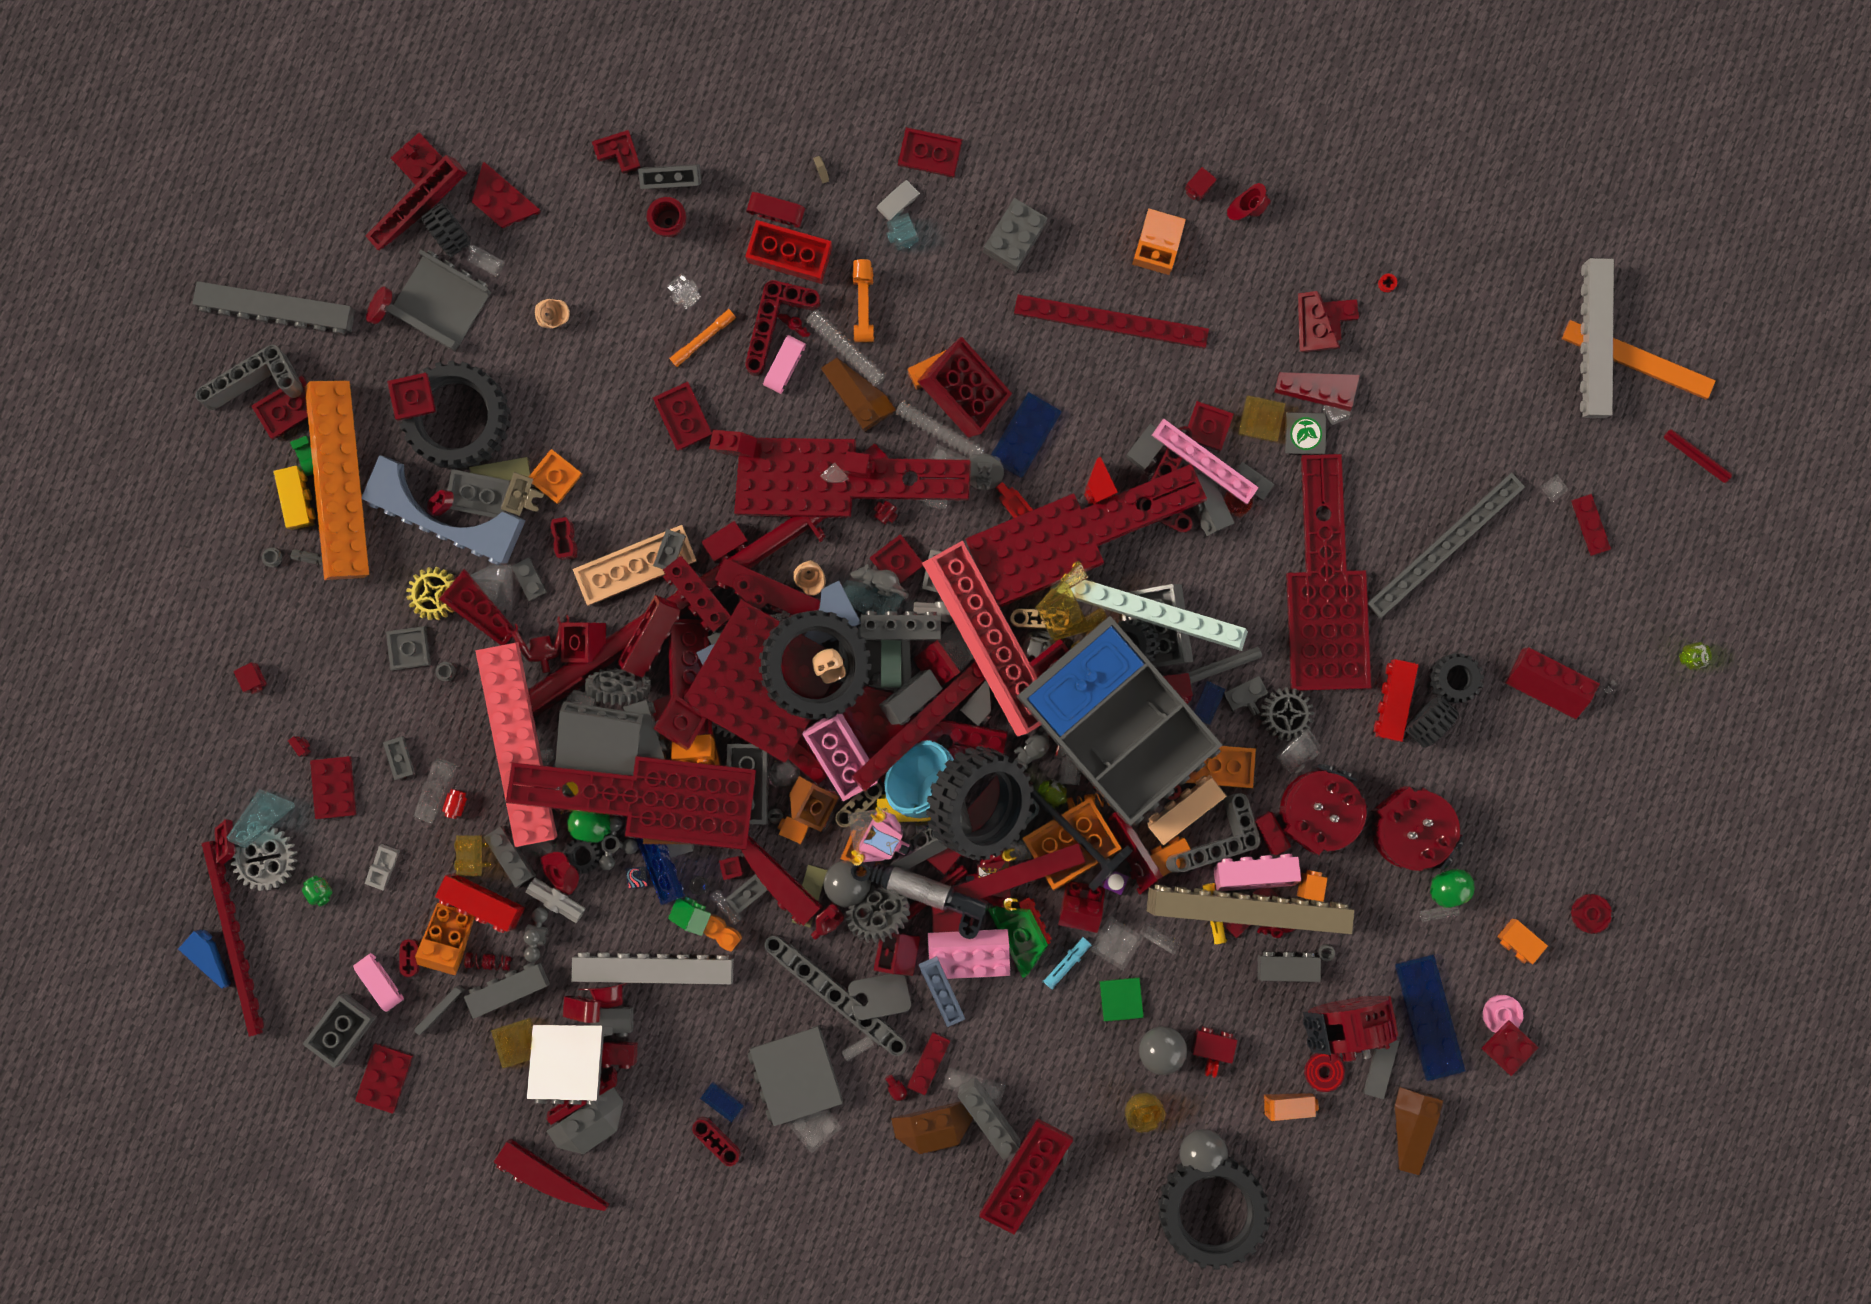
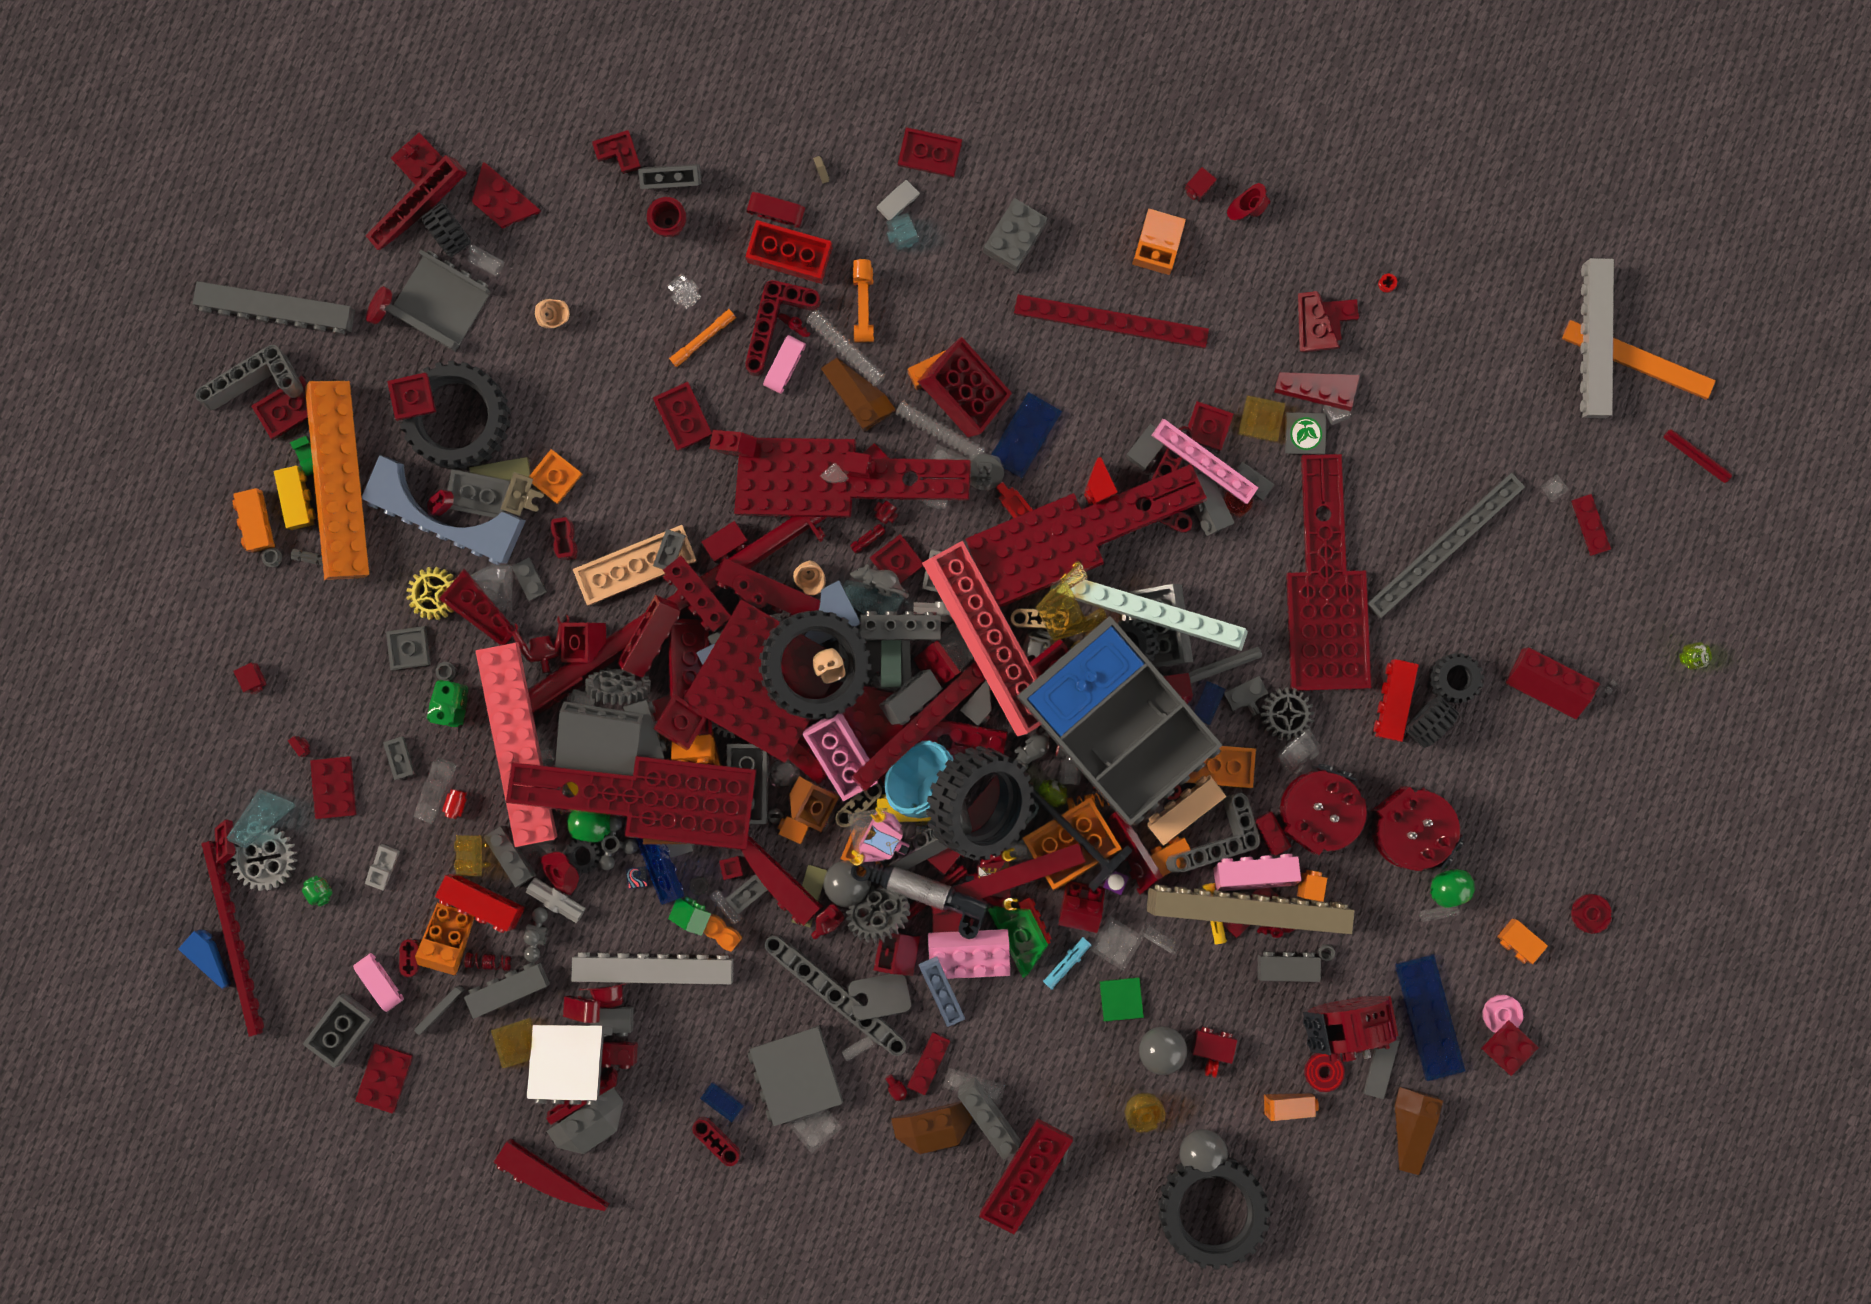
(253, 520): none -> orange brick
(447, 701): none -> green piece
(867, 538): none -> dark red axle

